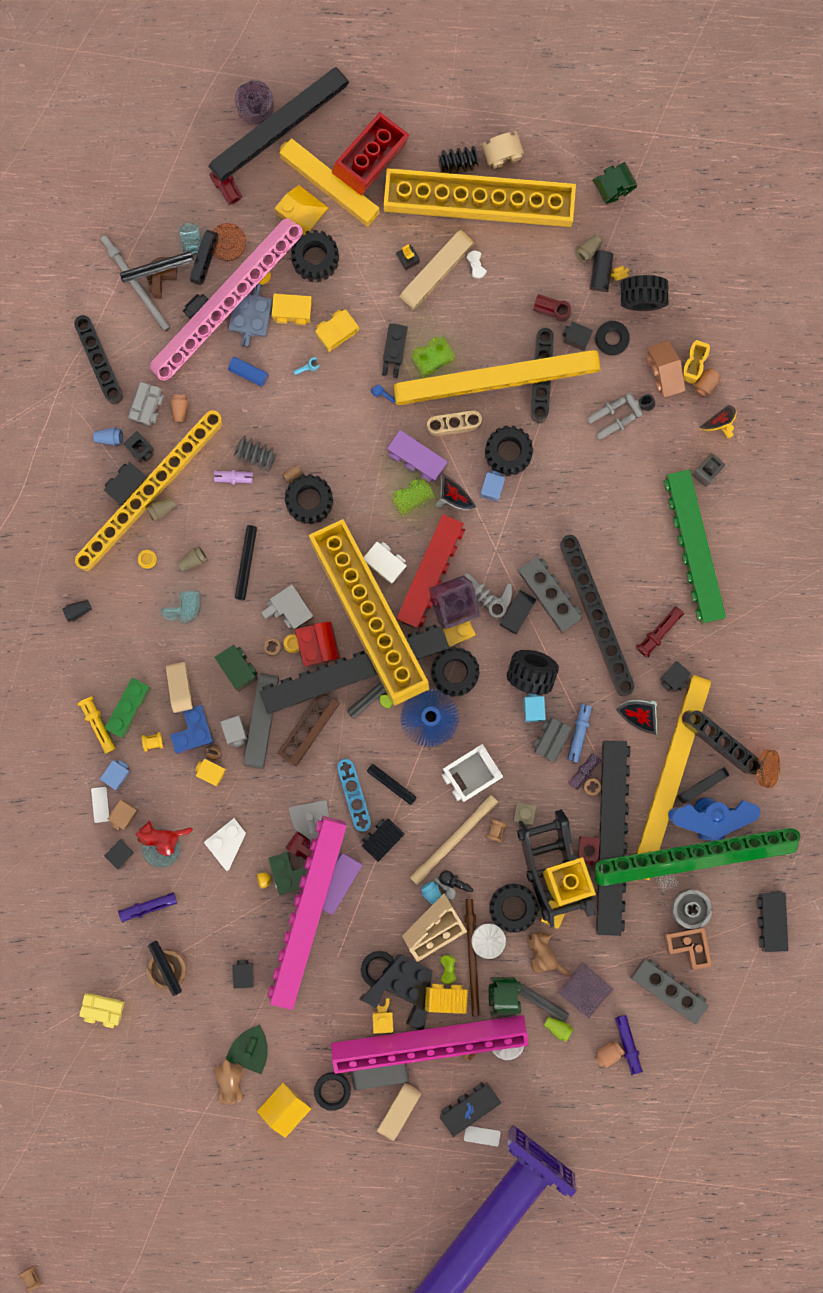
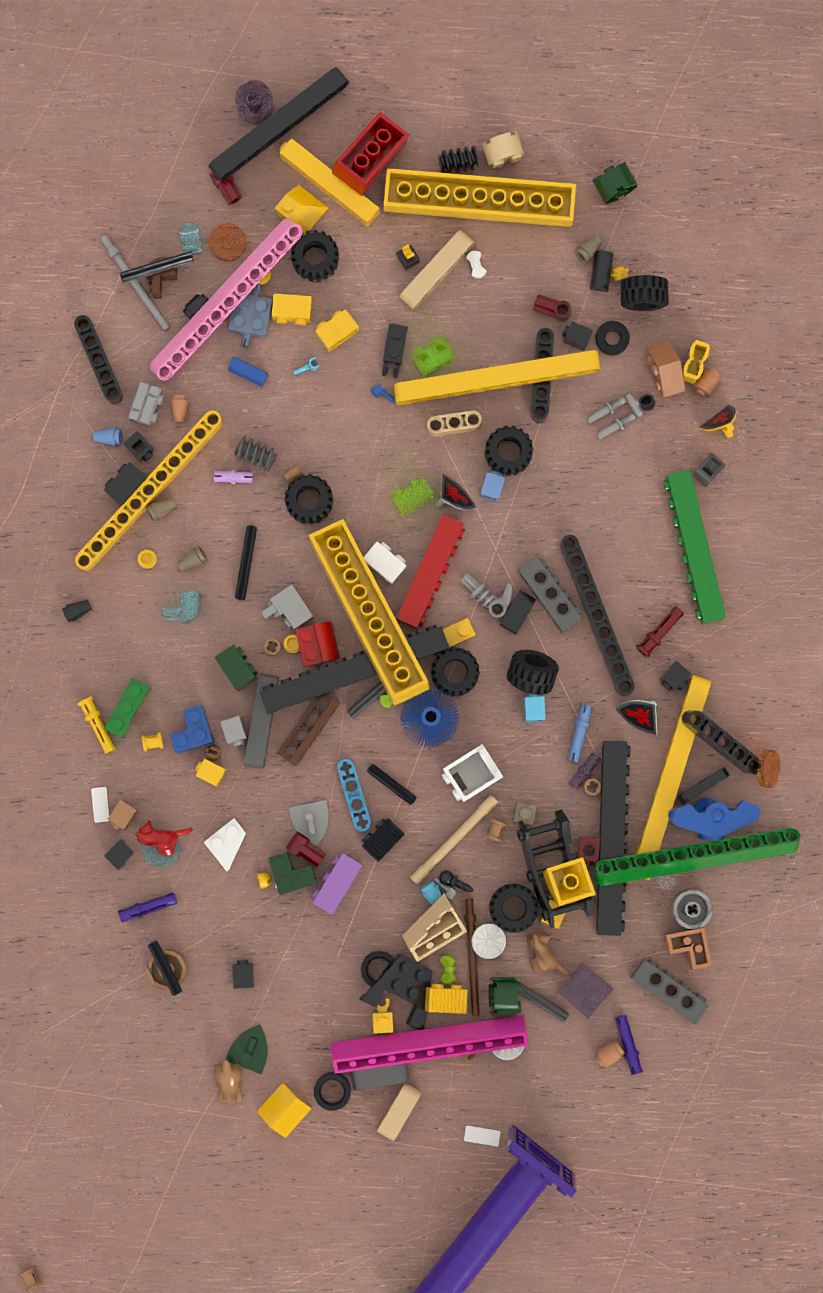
(101, 1009): light yellow brick -> none
(115, 774): medium blue brick -> none
(179, 687): tan beam -> none
(204, 257): black beam -> none
(307, 912): dark pink brick -> none
(416, 457): medium lavender brick -> none
(454, 602): clear purple brick -> none
(469, 1108): black brick -> none
(552, 740): dark grey brick -> none
(559, 1029): lime cone -> none
(773, 922): black brick -> none

